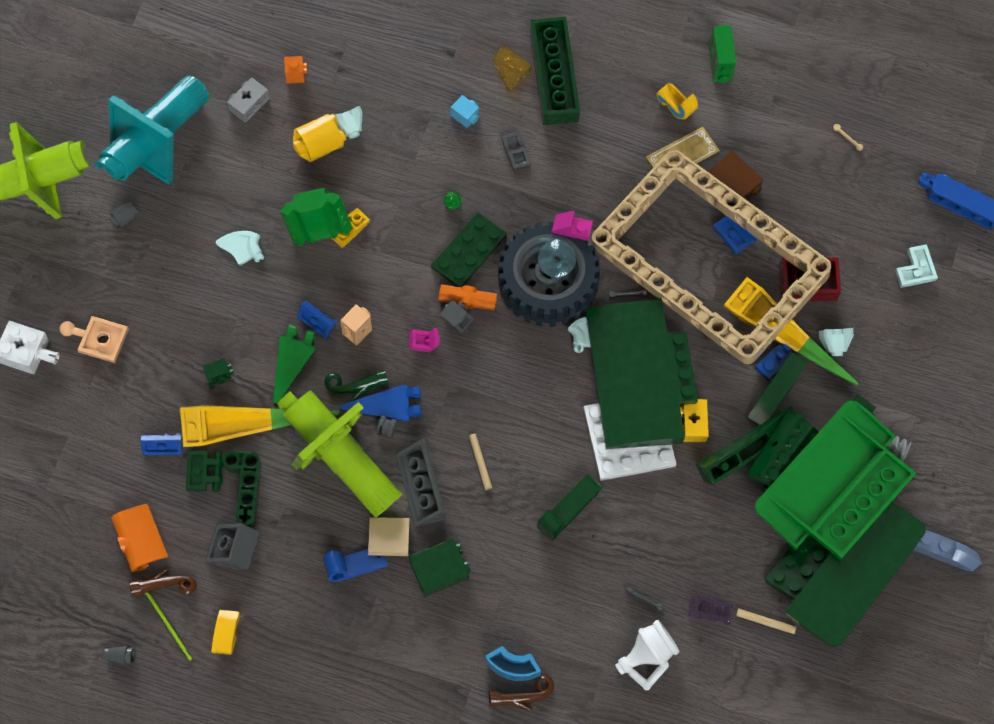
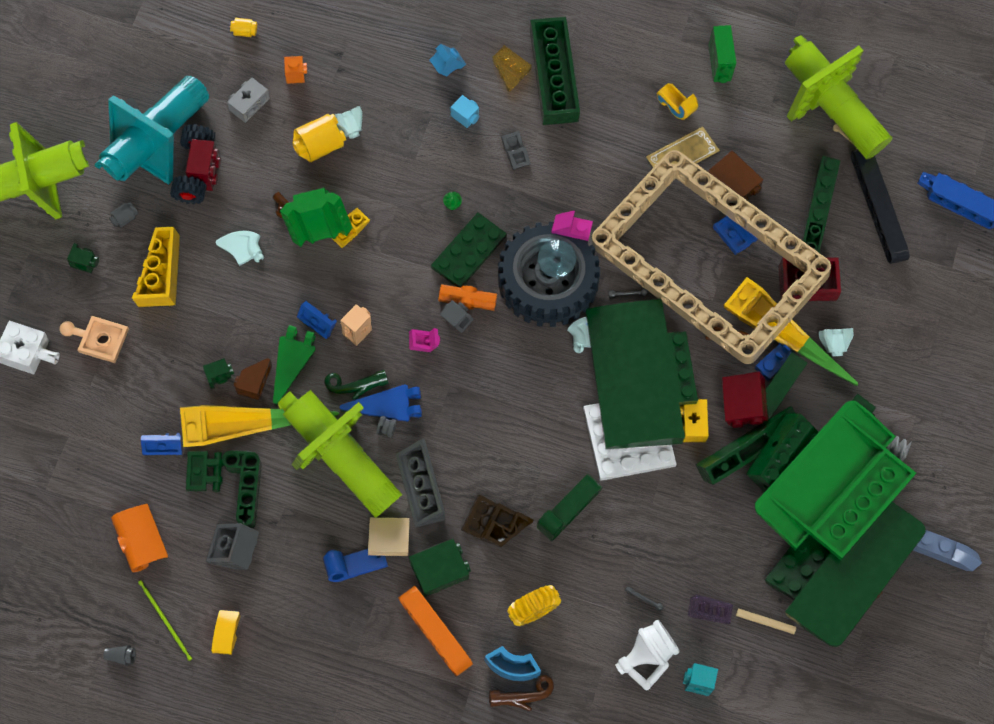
(82, 259): none -> dark green brick
(159, 276): none -> yellow wedge
(159, 581): reddish brown plant -> none
(201, 165): none -> brick
(243, 27): none -> yellow brick
(253, 379): none -> reddish brown slope
(281, 200): none -> reddish brown arm
(435, 631): none -> orange beam
(447, 60): none -> dark azure brick
(480, 462): tan bar -> none
(494, 522): none -> dark brown slope
(534, 605): none -> yellow gear
(700, 679): none -> teal brick
(745, 399): none -> dark red brick
(820, 202): none -> dark green slope
(827, 86): none -> lime piece
(880, 208): none -> black beam
(920, 271): light aqua plate -> none

